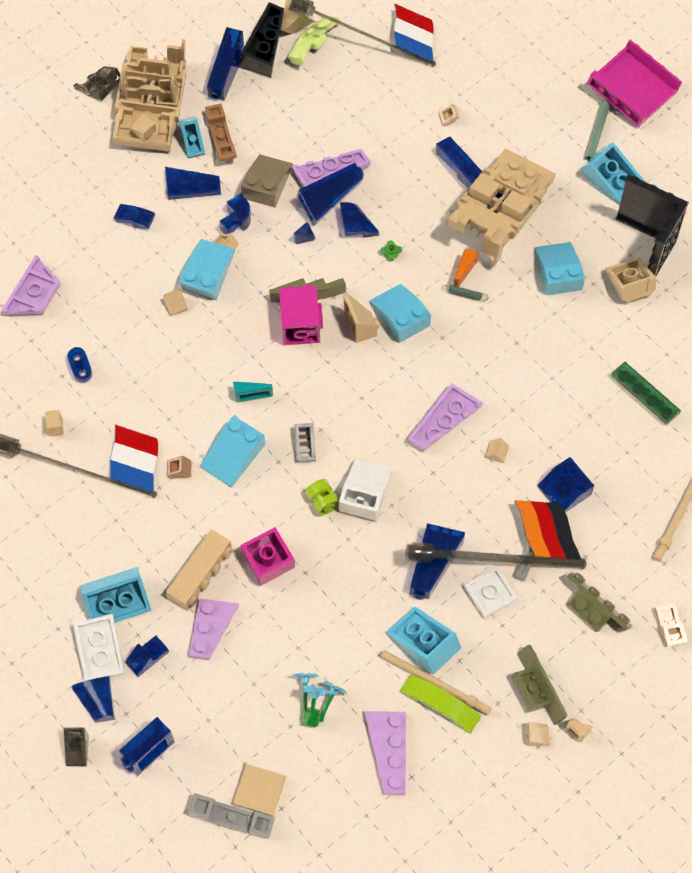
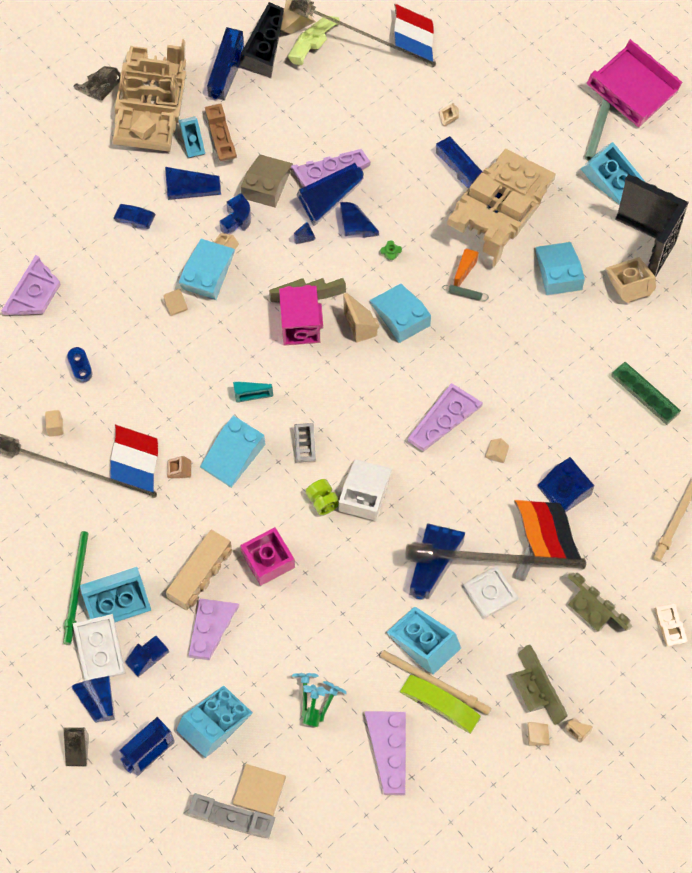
(68, 624): none -> green bar
(213, 721): none -> medium azure slope

